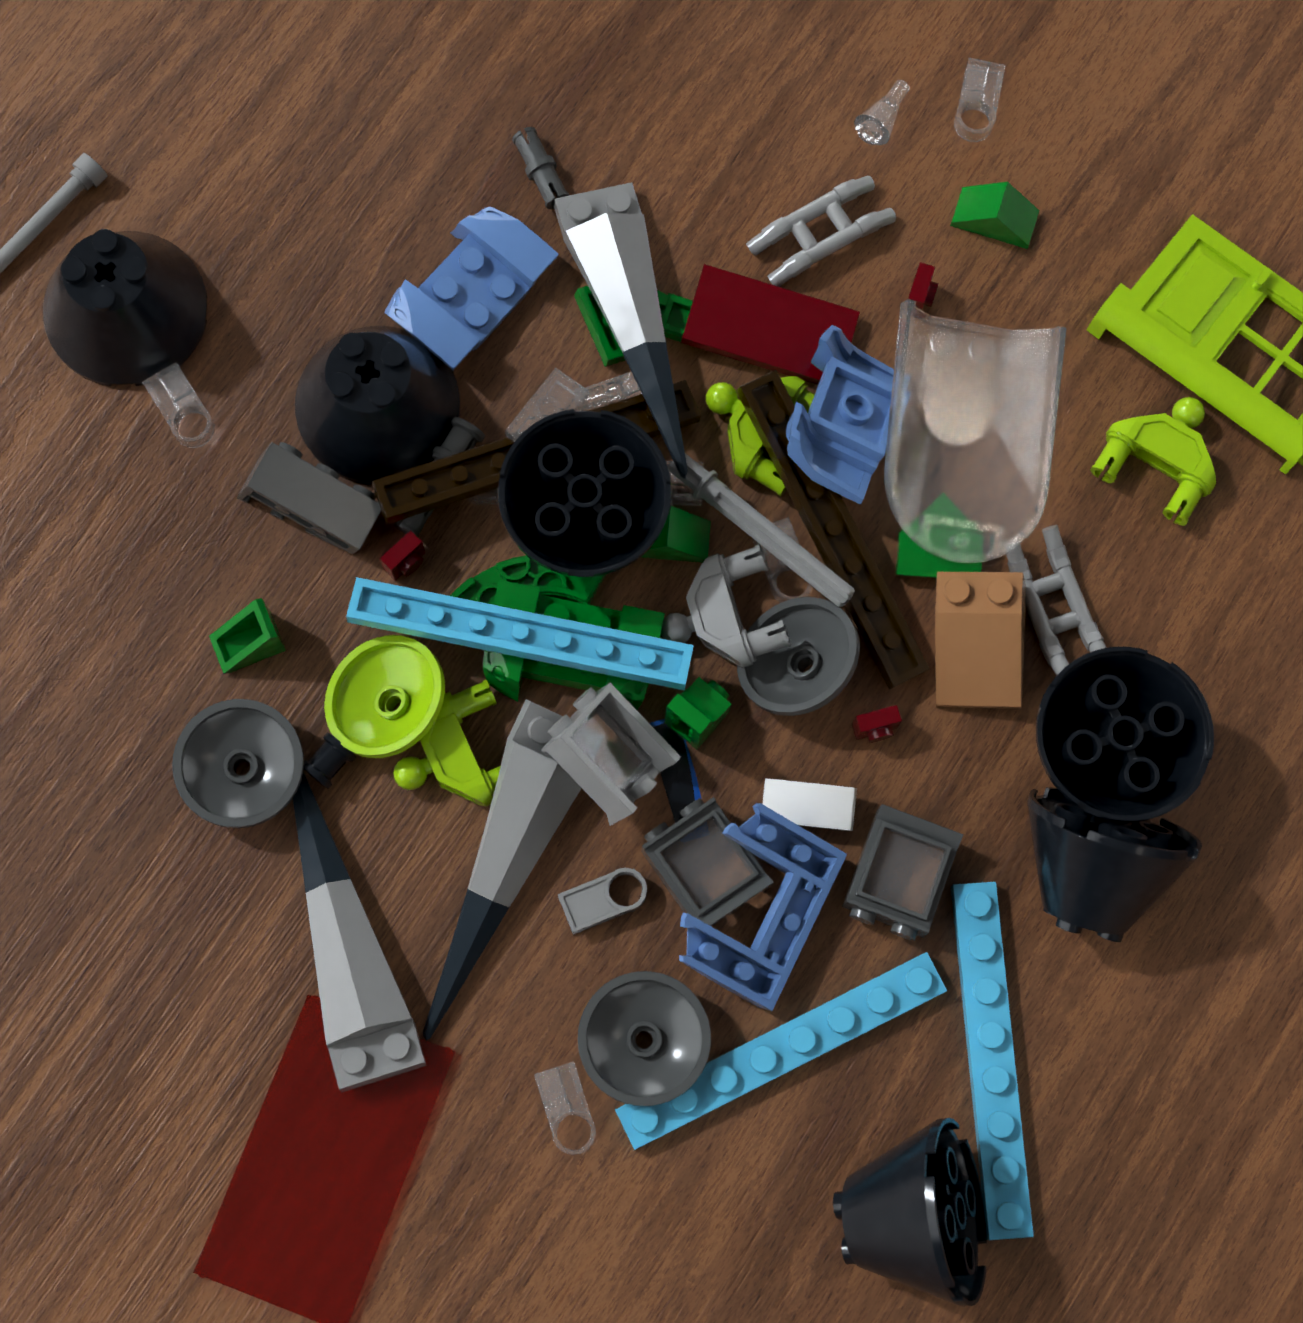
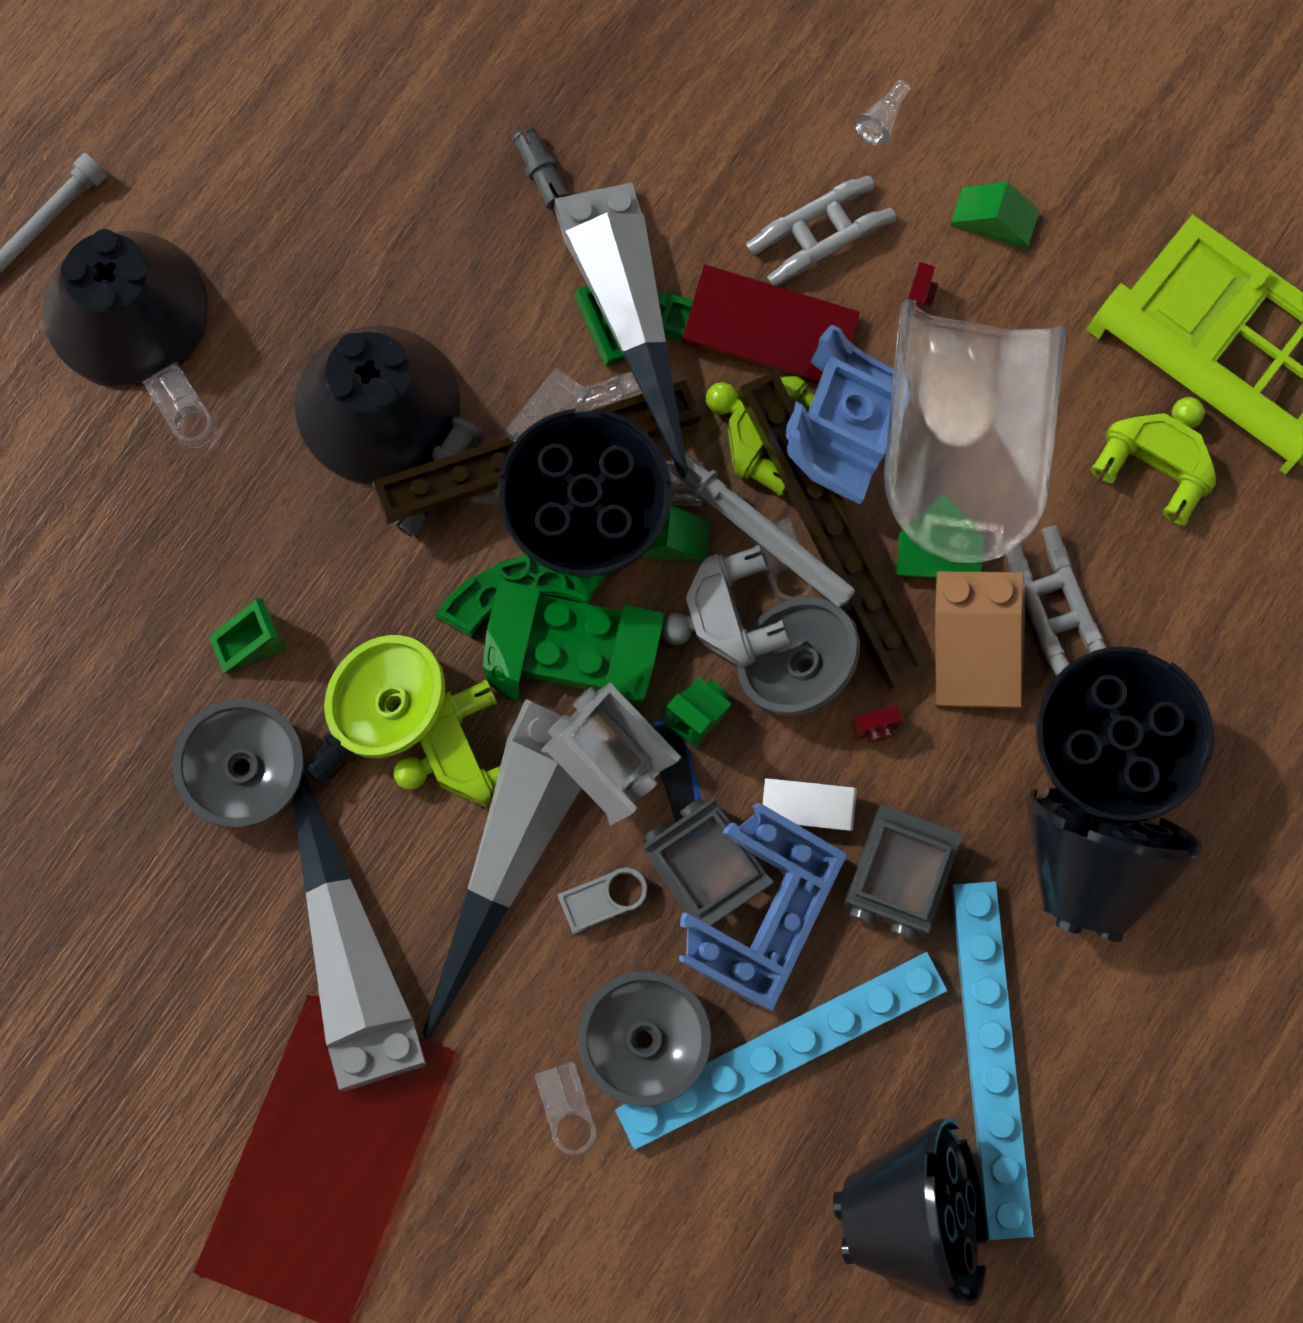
(311, 497): dark grey wedge -> none
(404, 556): dark red plate -> none
(472, 286): medium blue piece -> none
(520, 633): medium azure plate -> none
(979, 92): clear piece -> none

